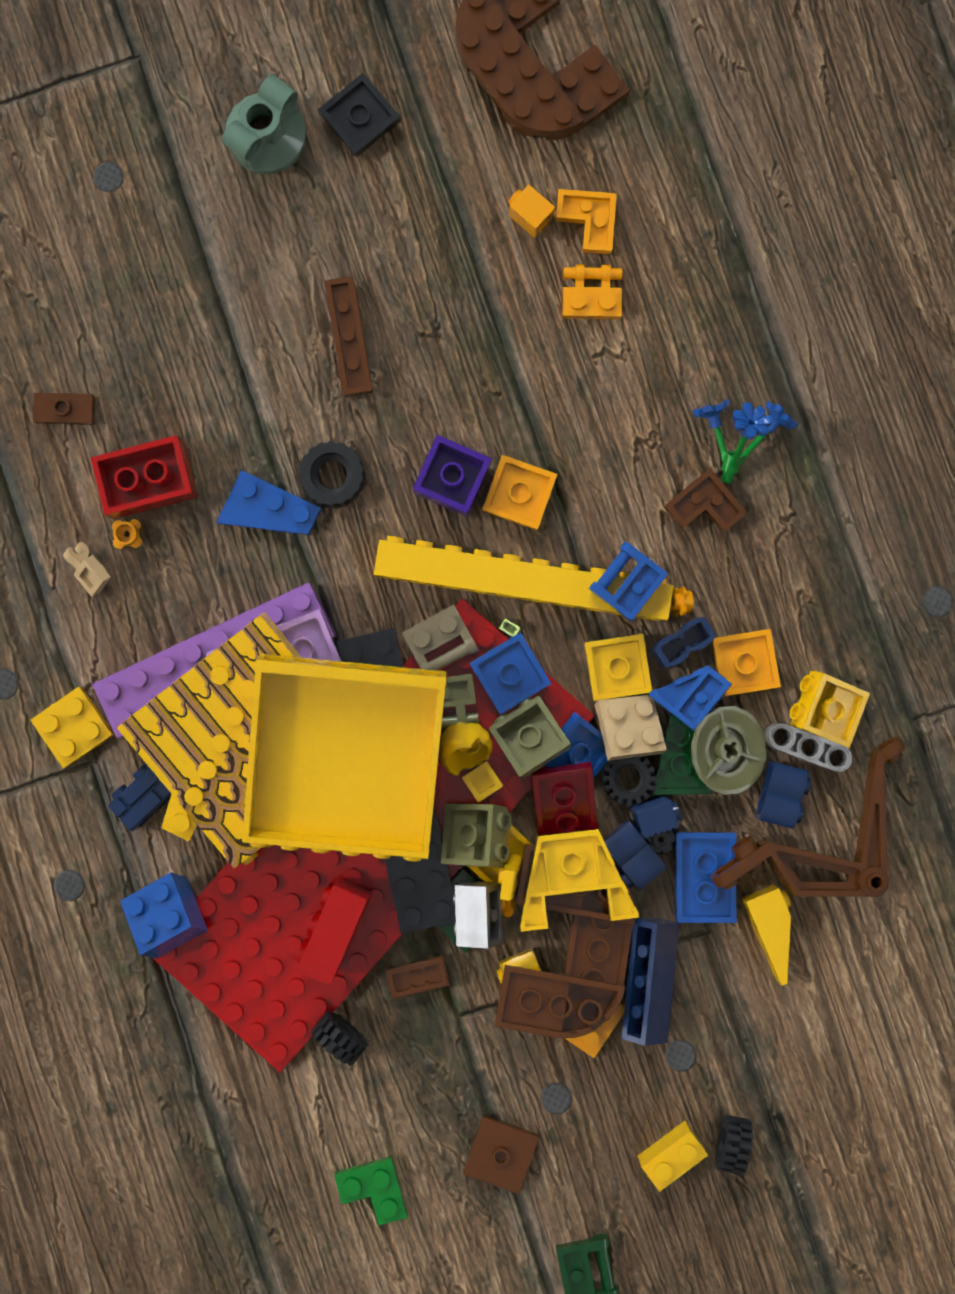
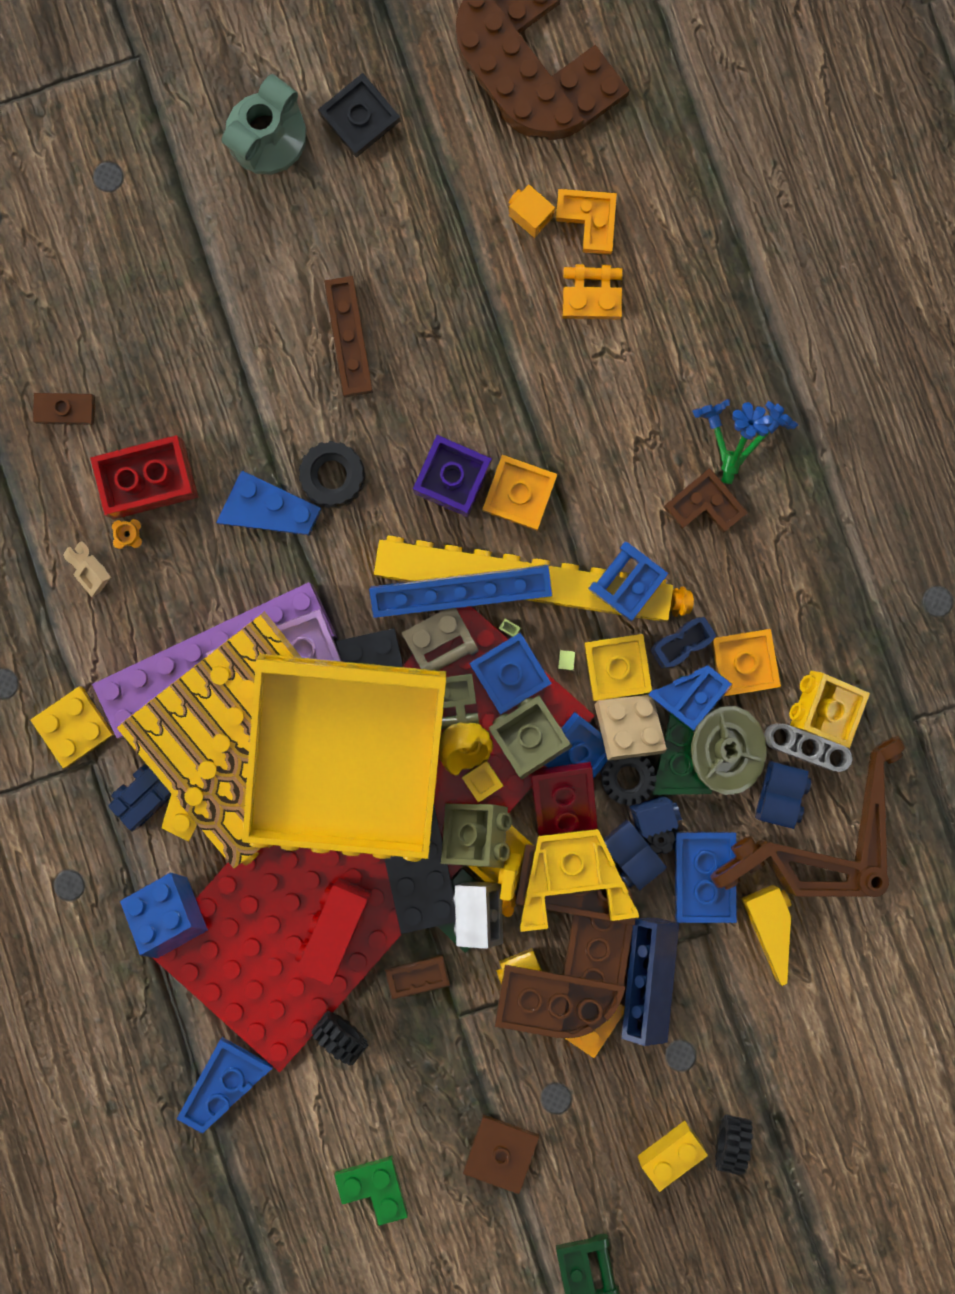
(222, 1082): none -> blue wing
(460, 591): none -> blue plate
(566, 660): none -> yellowish green piece

